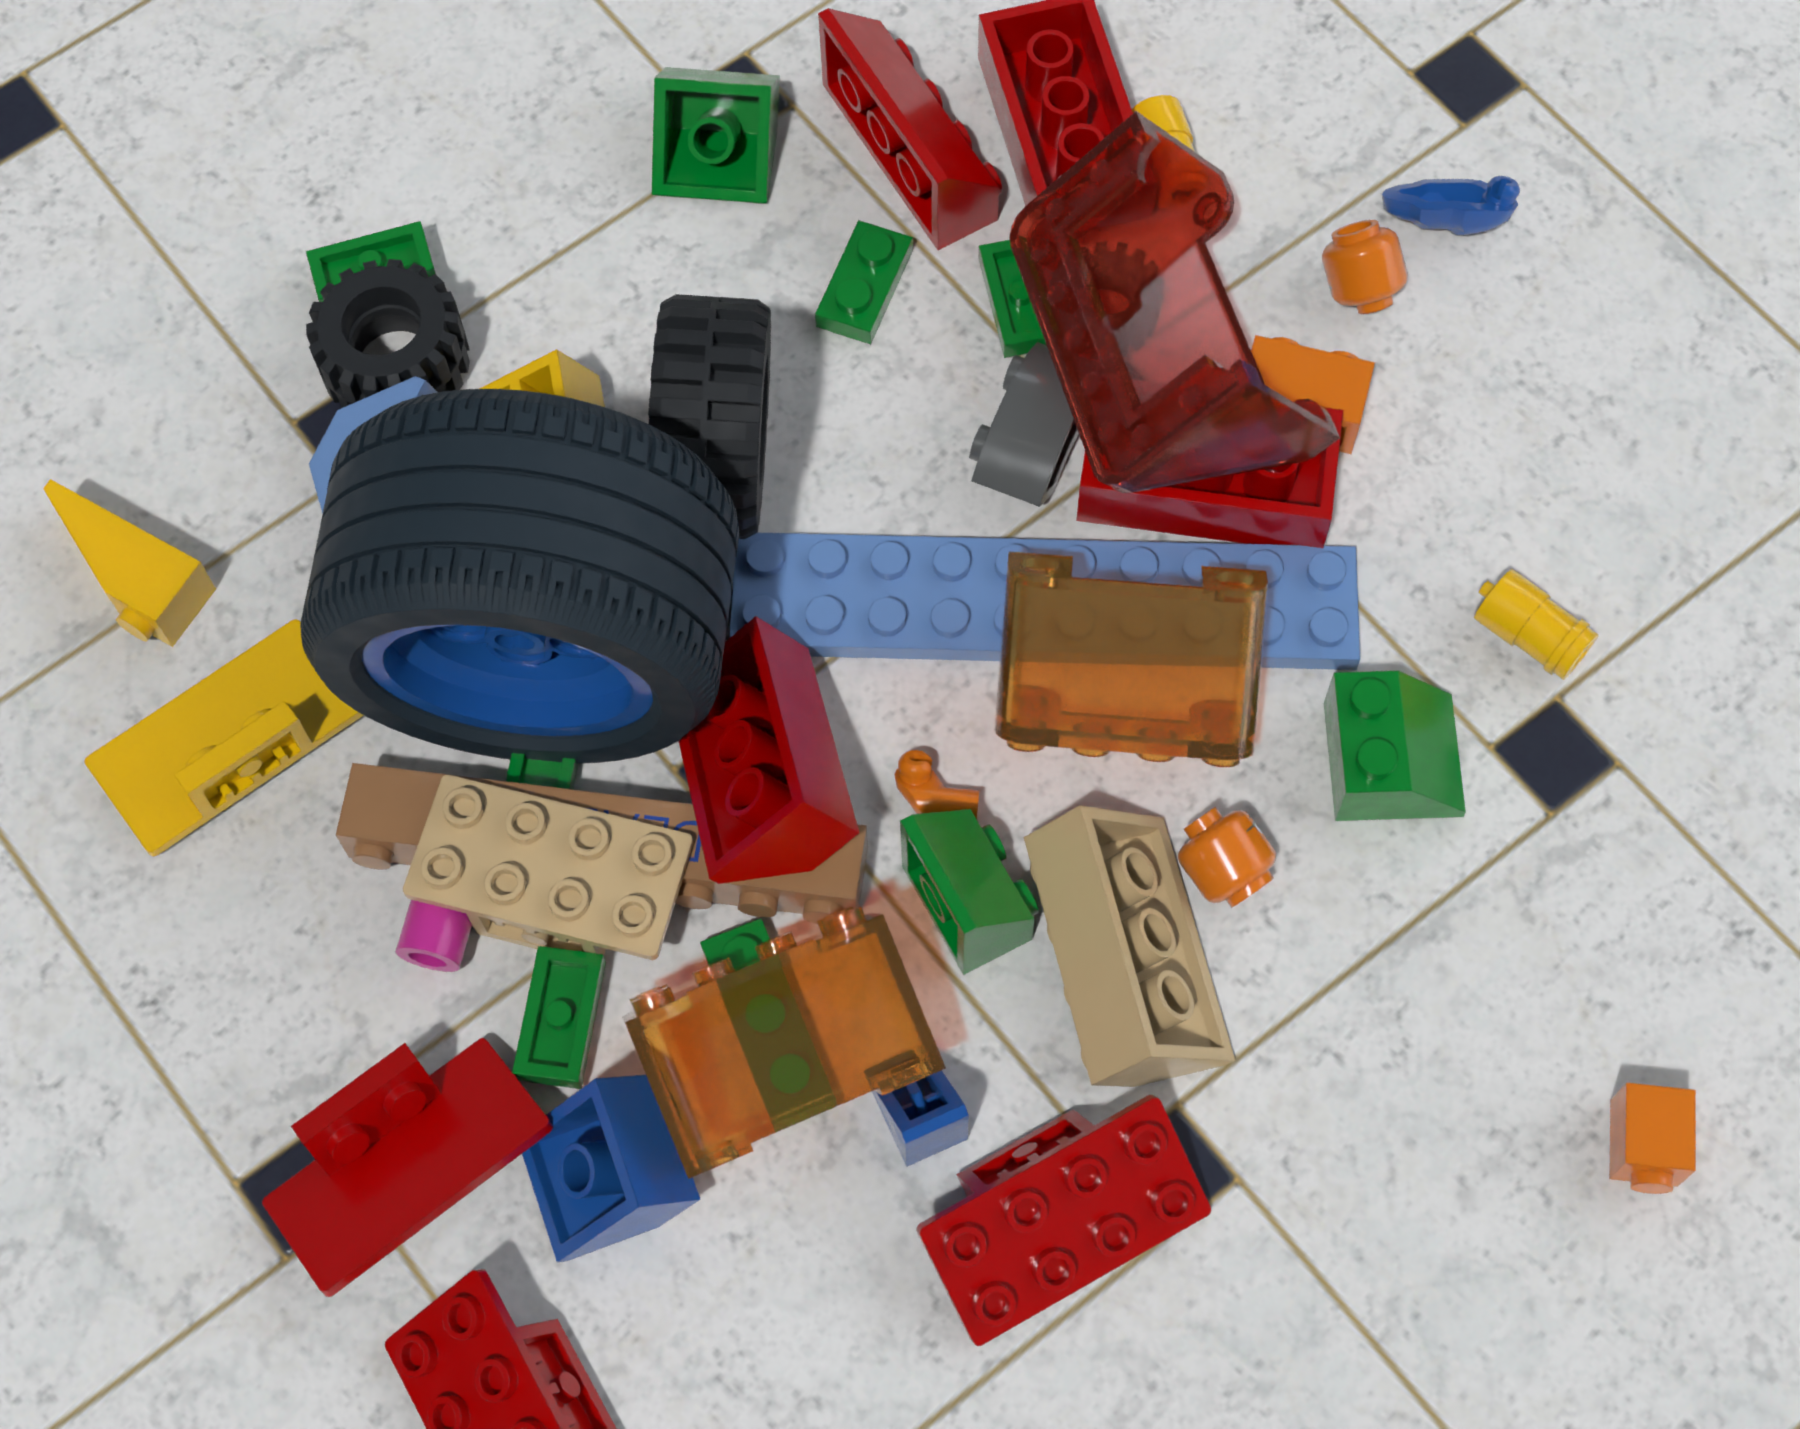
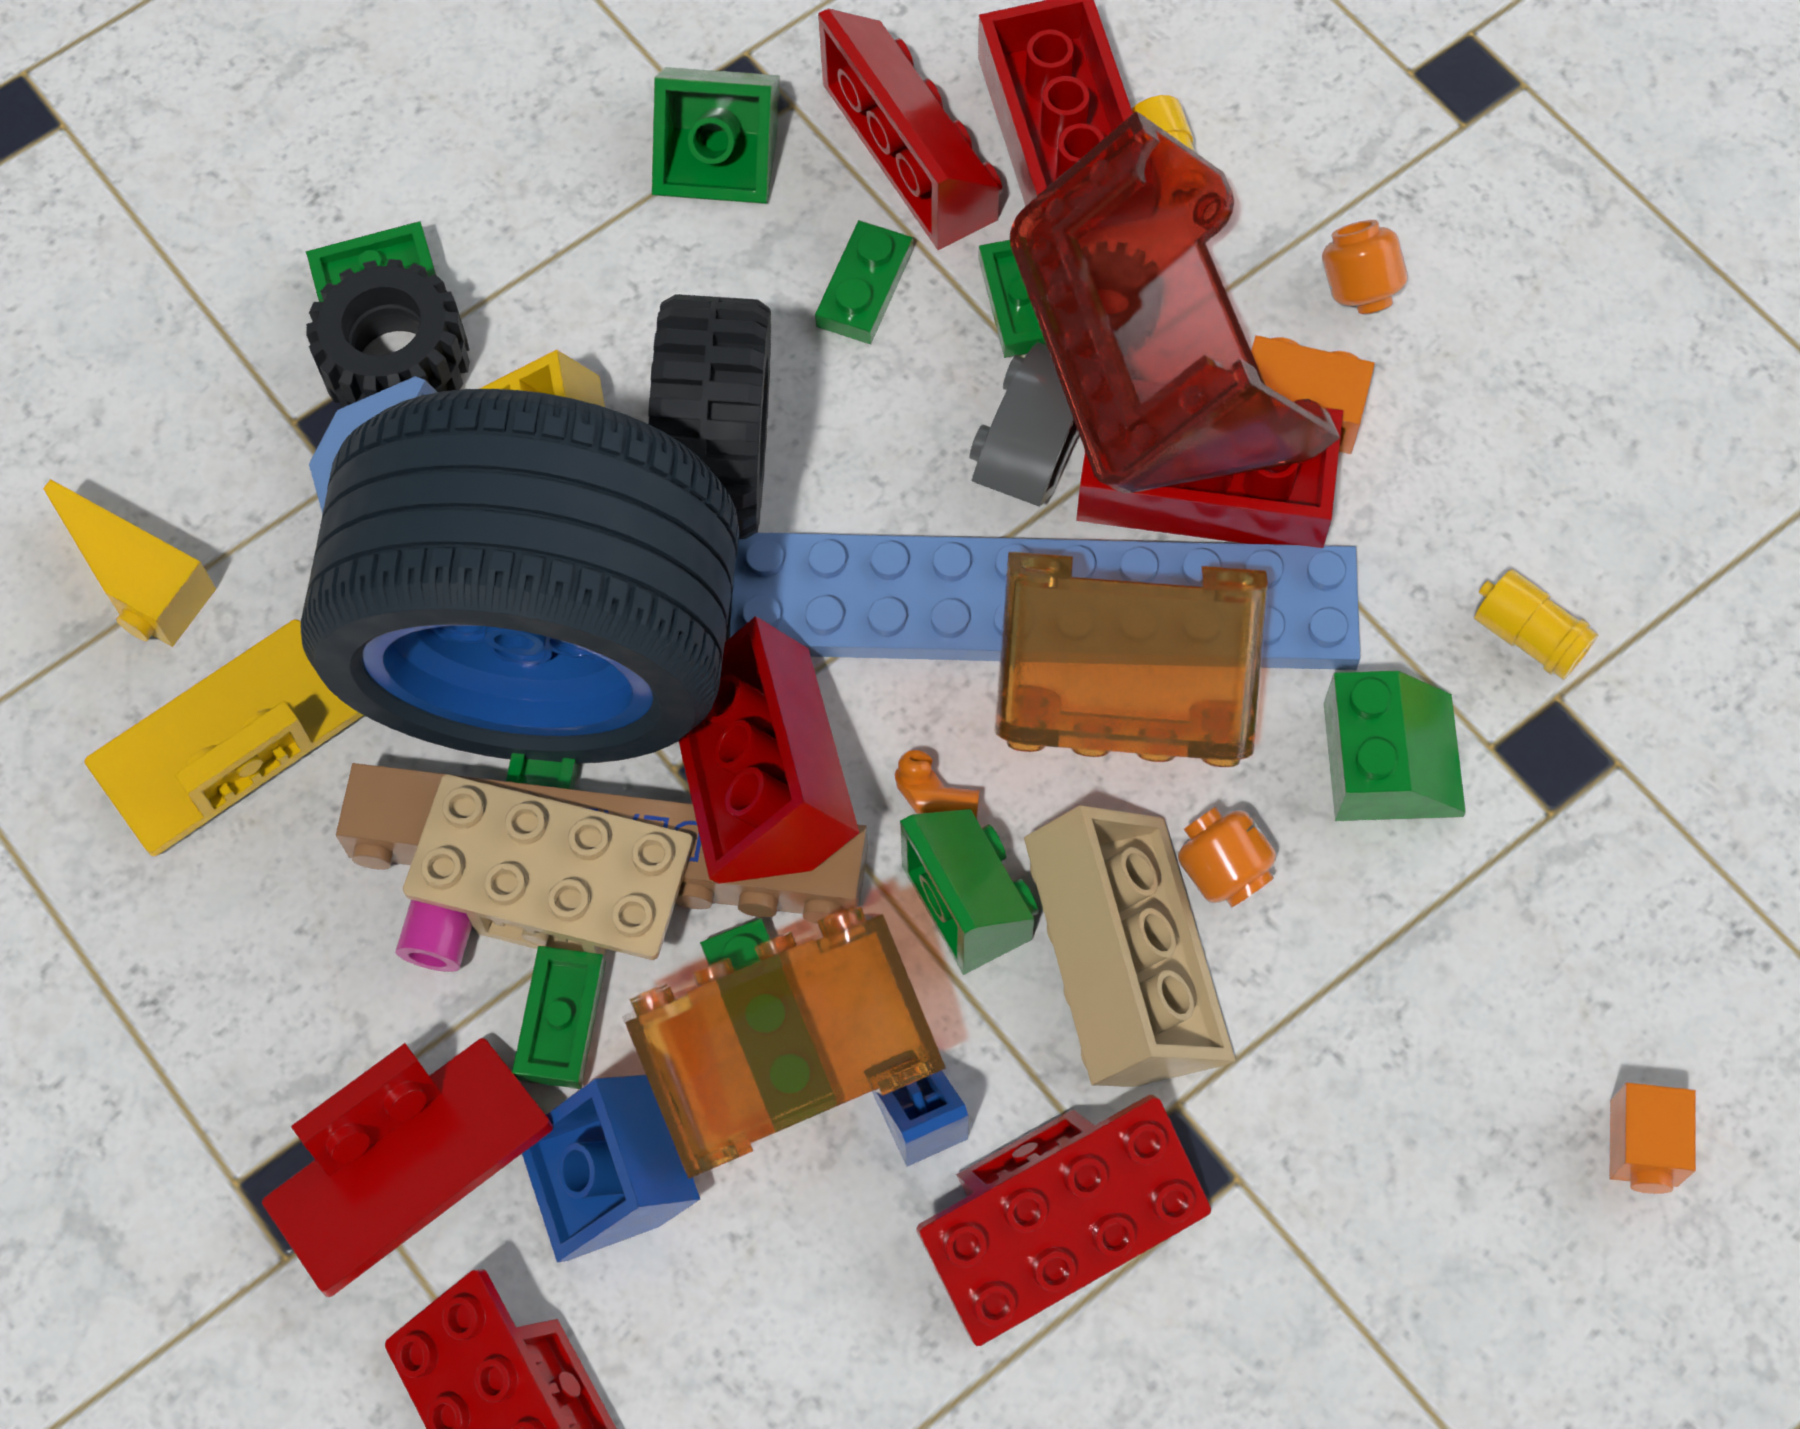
(1454, 204): blue arm -> none

